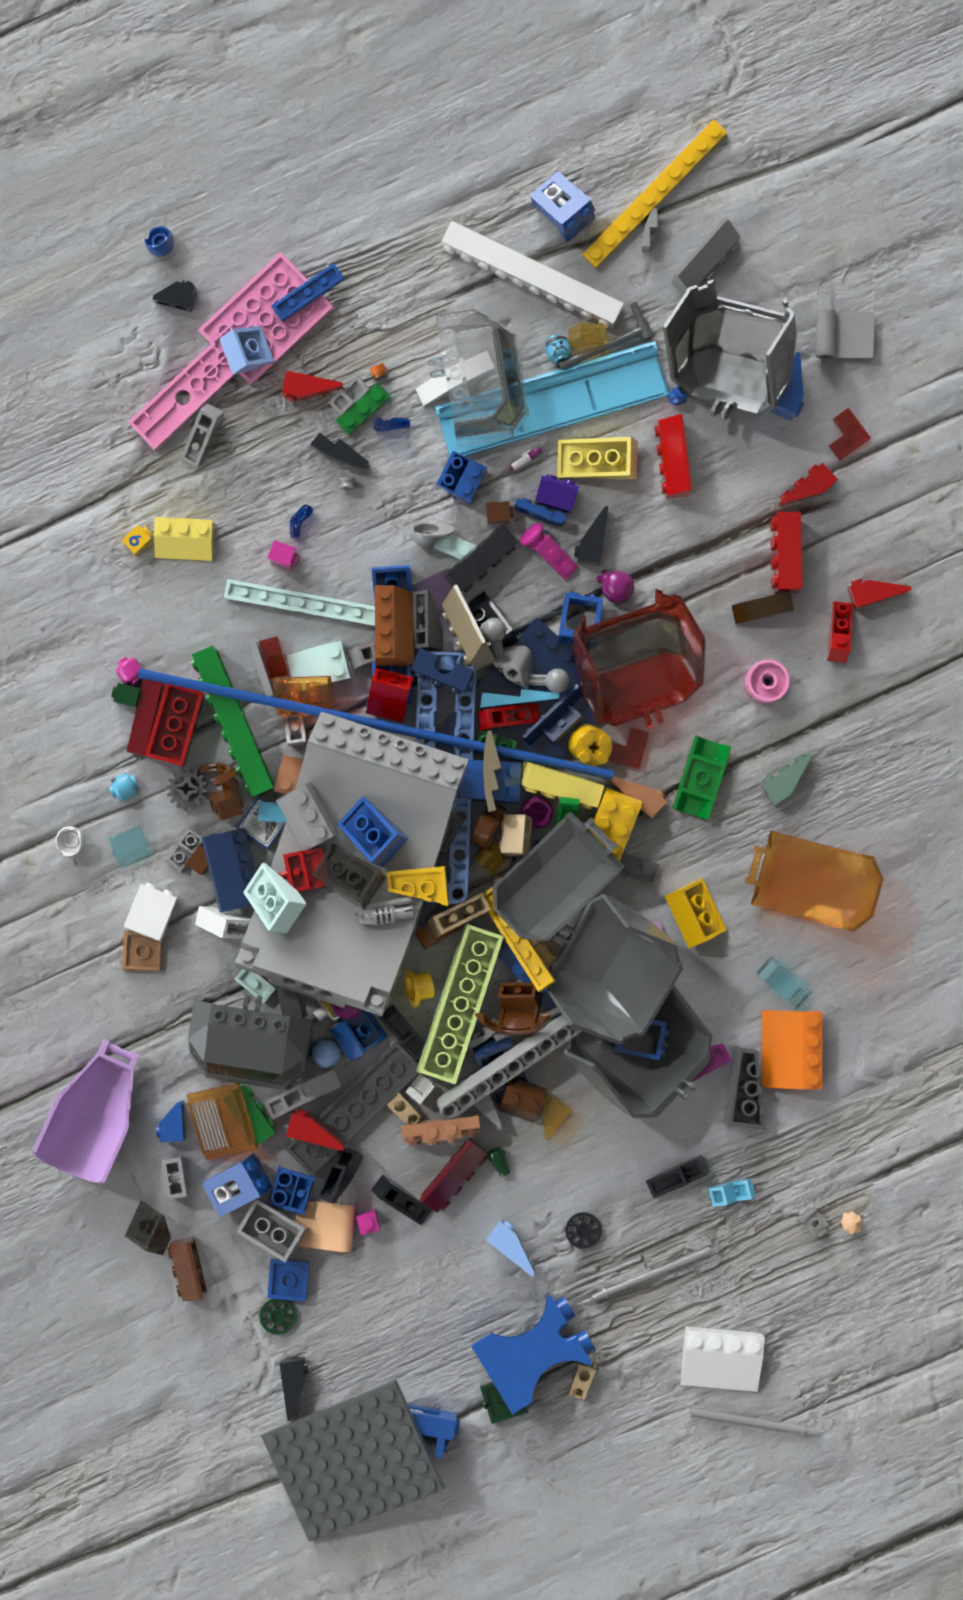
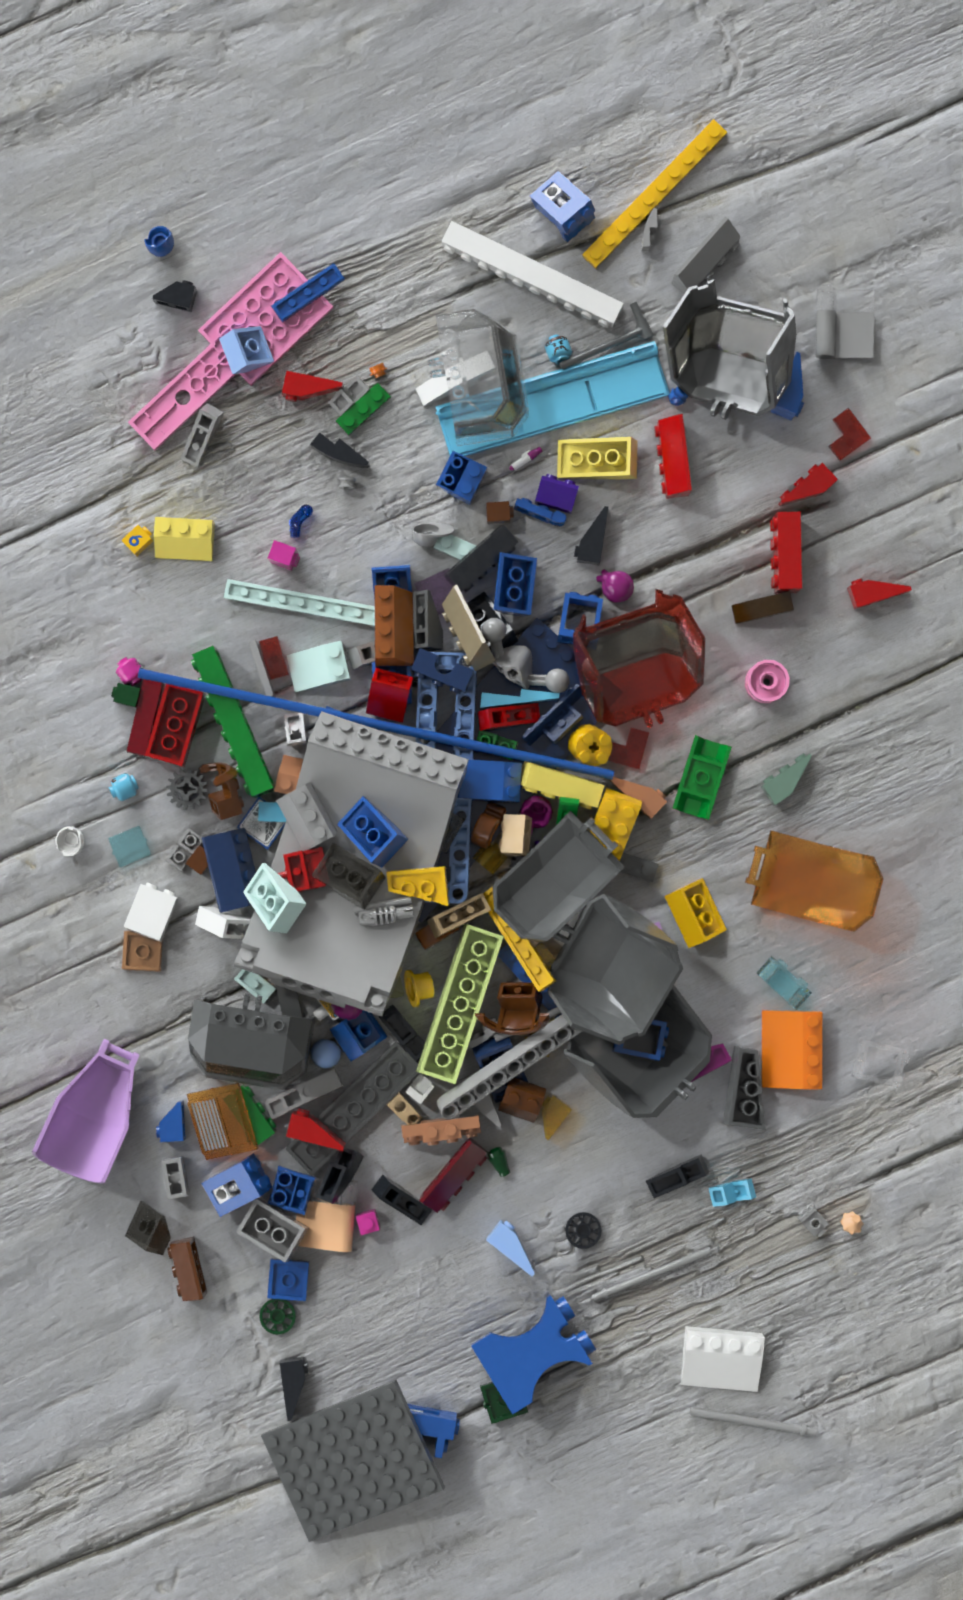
(307, 690): clear orange slope -> none
(390, 424): clear blue arm -> none
(490, 764): dark tan slope -> none
(515, 584): none -> blue slope
(548, 550): dark pink piece -> none
(582, 1380): tan leg -> none
(587, 335): clear yellow slope -> none
(840, 632): red slope -> none

